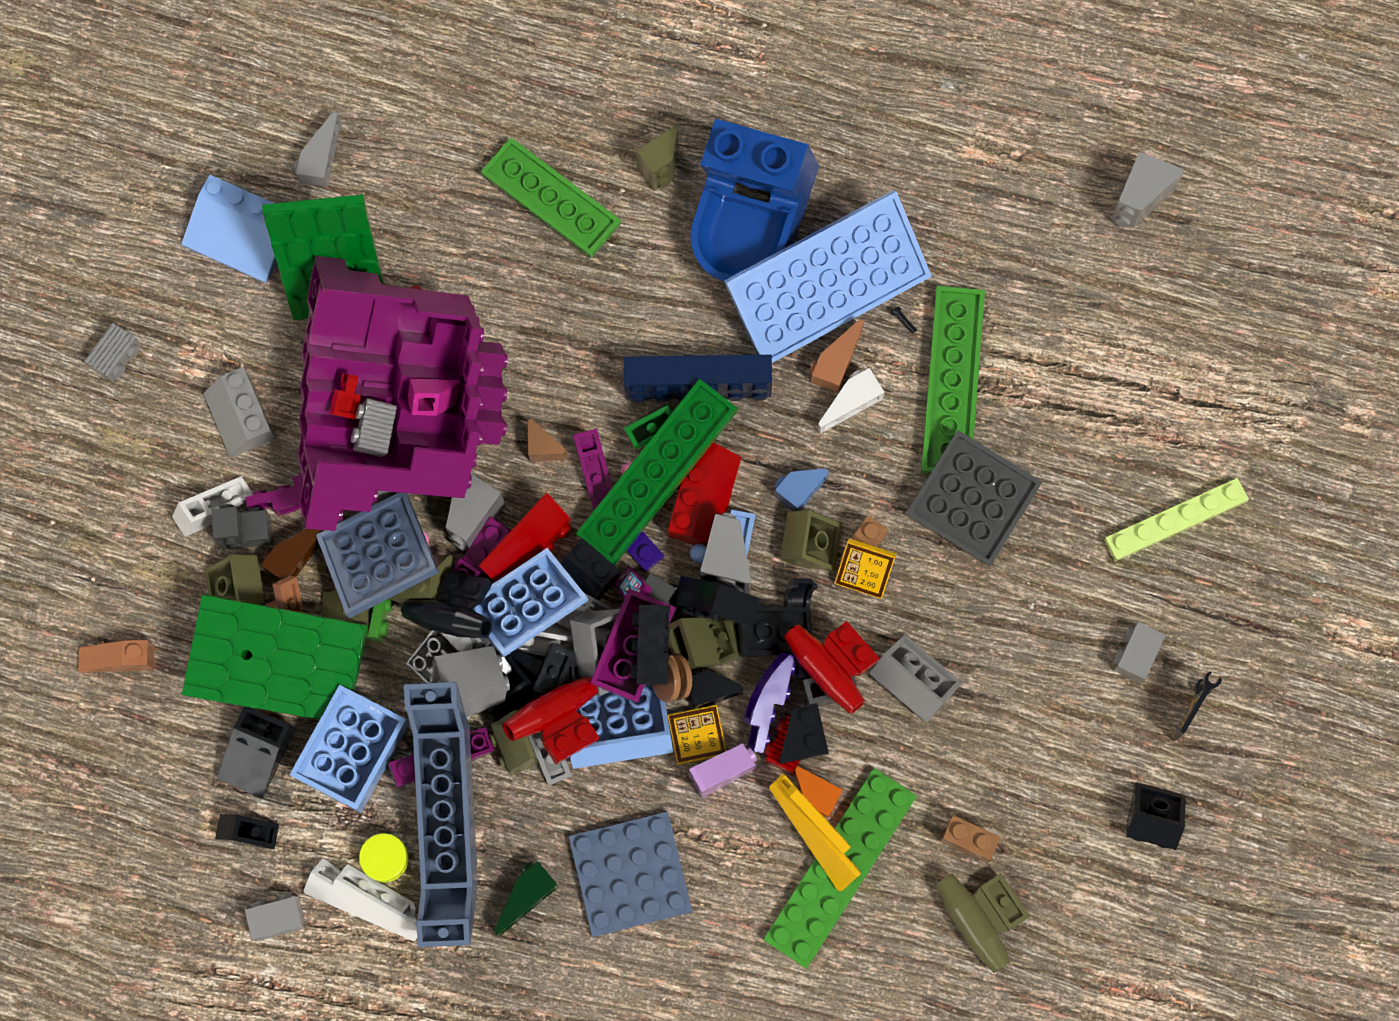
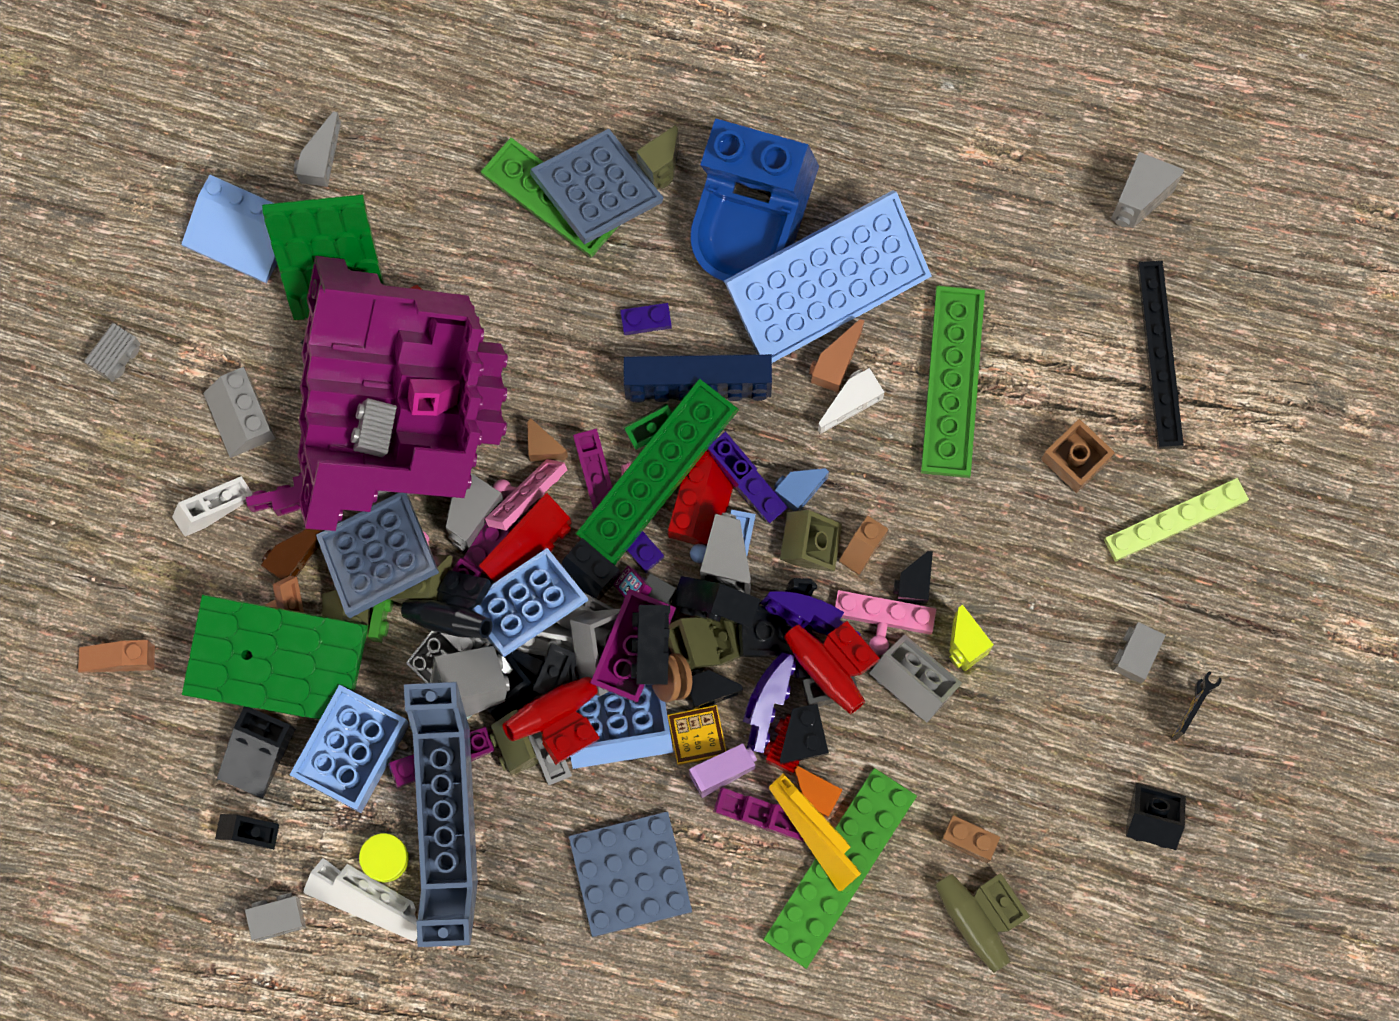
(236, 579): olive slope -> none
(240, 529): dark grey brick -> none
(345, 401): red plate -> none
(522, 497): none -> bright pink plate
(527, 893): dark green slope -> none
(596, 186): none -> sand blue plate
(646, 319): none -> dark purple plate
(745, 478): none -> dark purple slope
(755, 813): none -> magenta slope
(803, 610): none -> dark purple slope
(865, 568): tile -> none
(885, 614): none -> bright pink plate
(897, 311): black piece -> none
(914, 581): none -> black slope
(967, 641): none -> neon yellow slope
(973, 498): dark grey plate -> none
(1077, 455): none -> medium nougat brick
(1160, 355): none -> black plate

